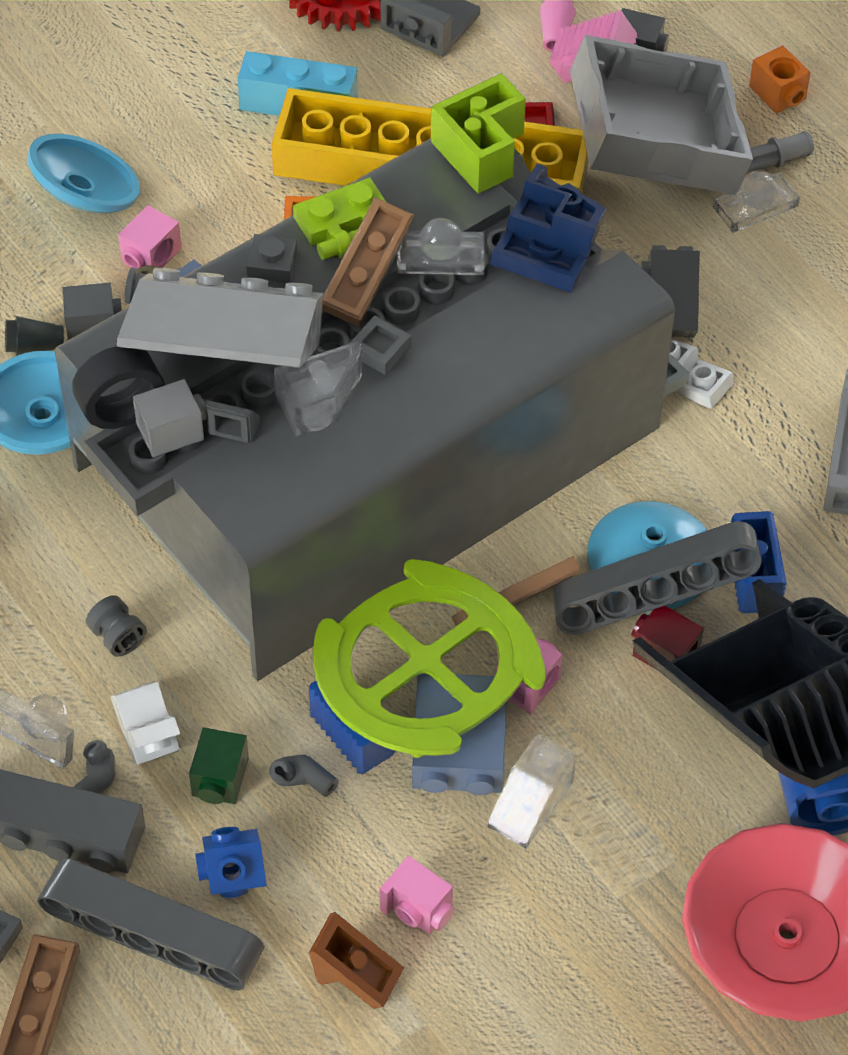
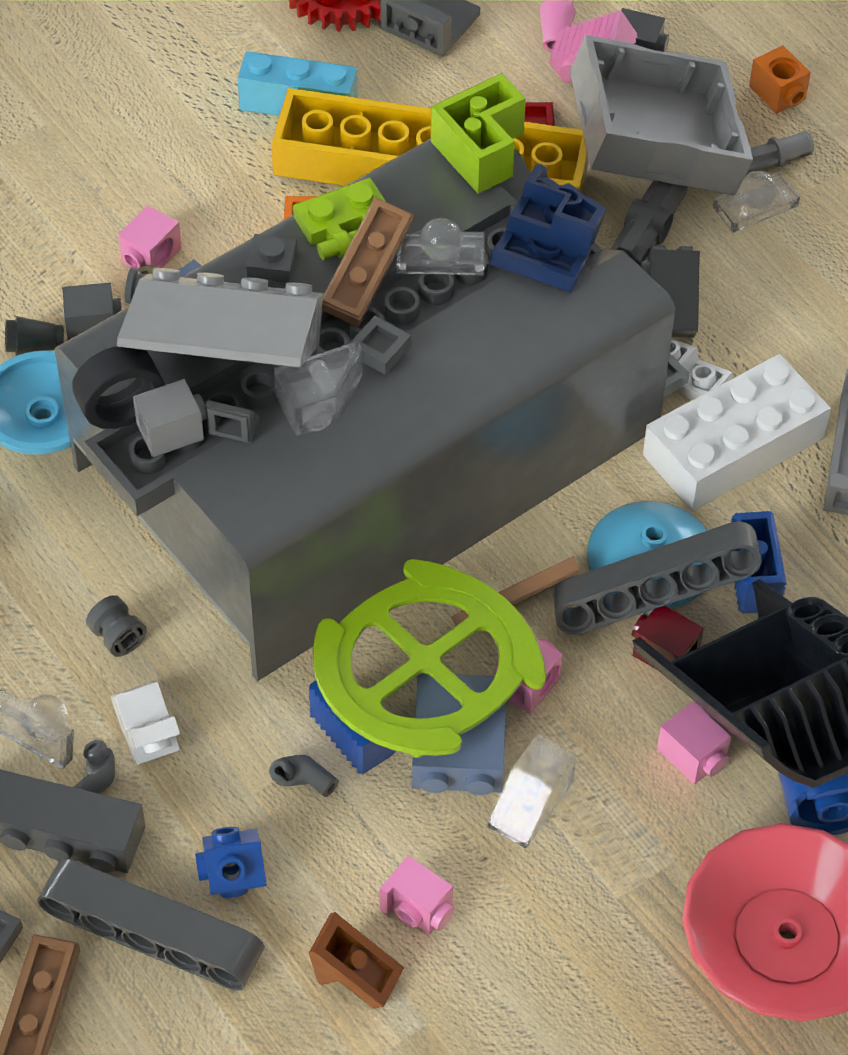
(82, 173): medium azure dish -> none
(218, 766): dark green brick -> none
(649, 220): none -> dark grey piece
(694, 743): none -> bright pink brick
(735, 431): none -> white brick

